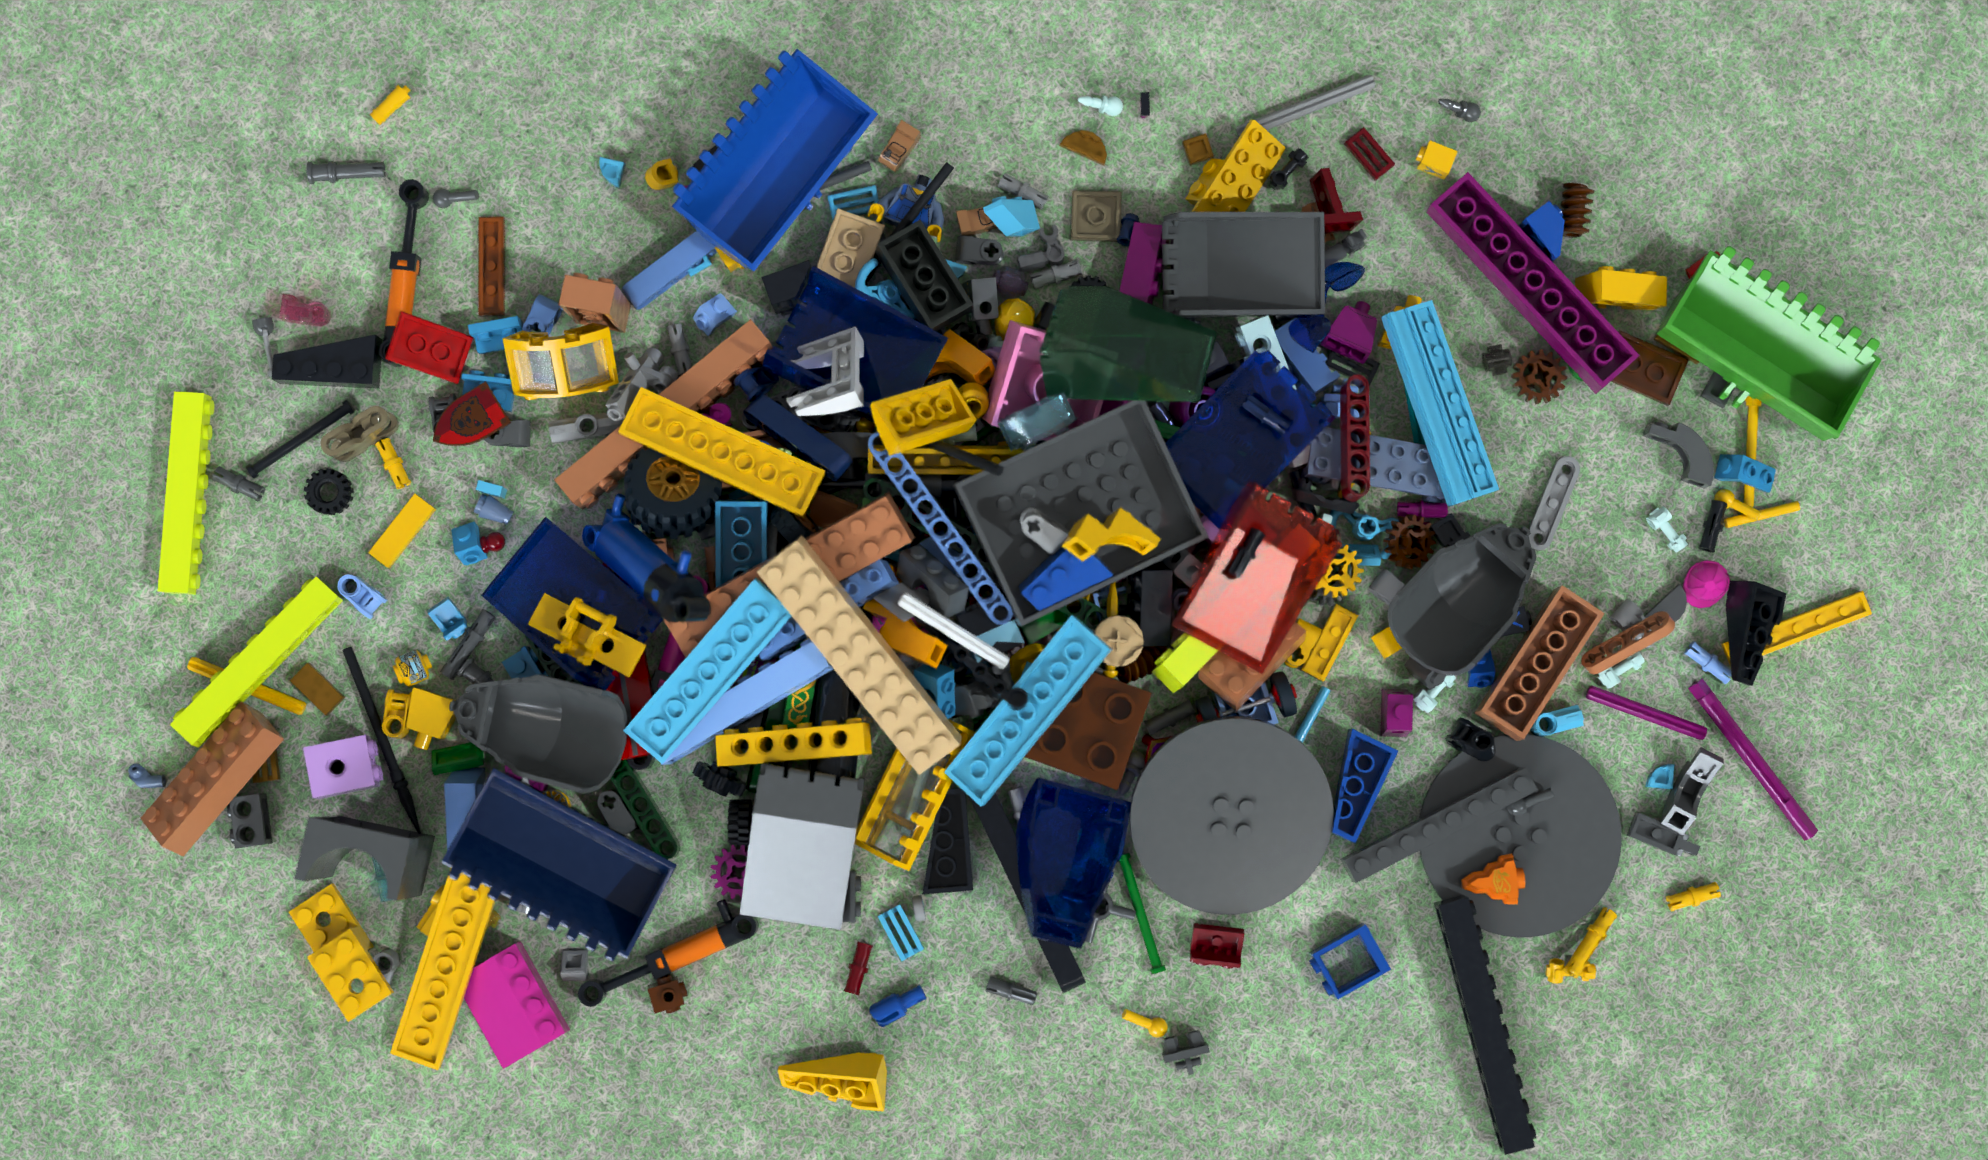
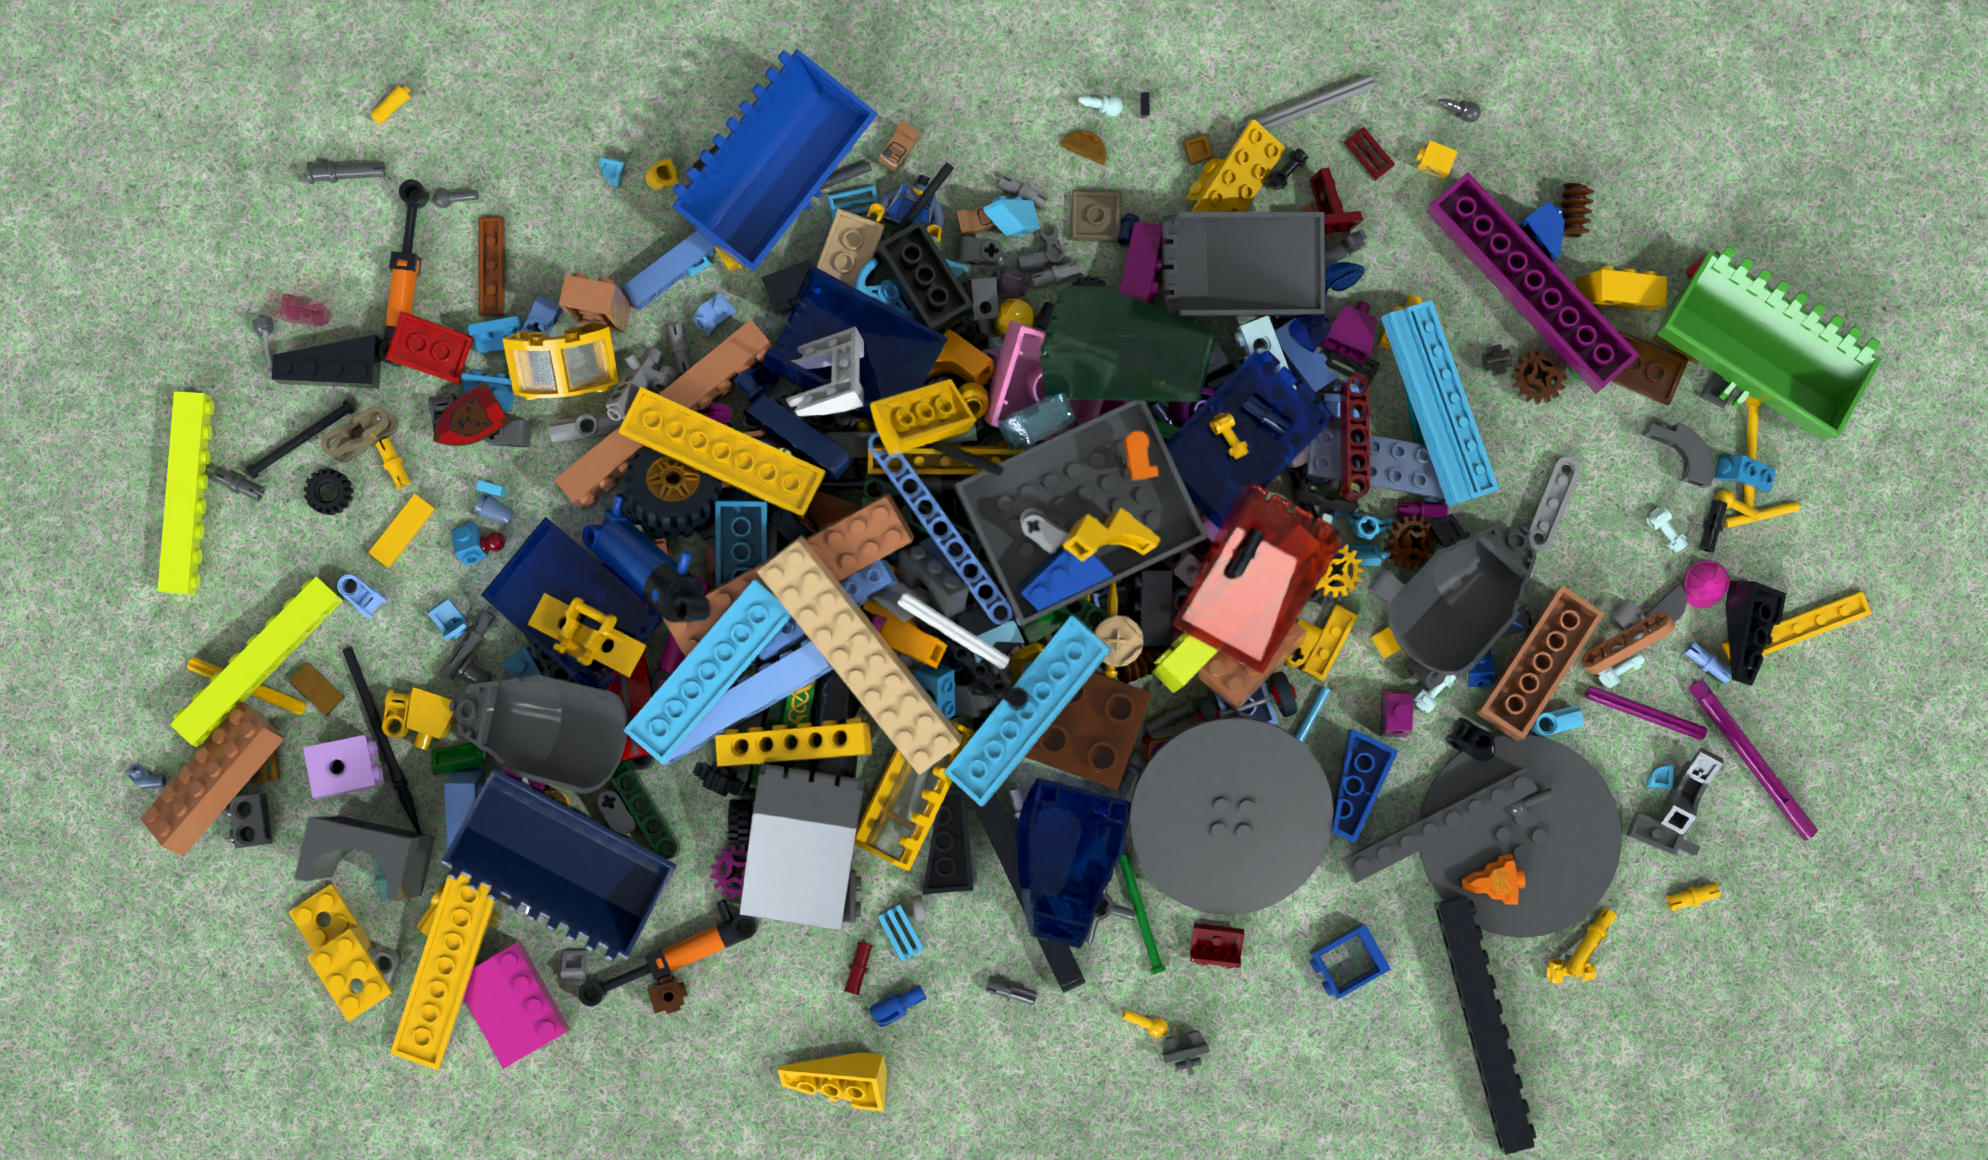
(412, 668): head -> none
(1137, 456): none -> orange leg
(1222, 424): none -> yellow bar

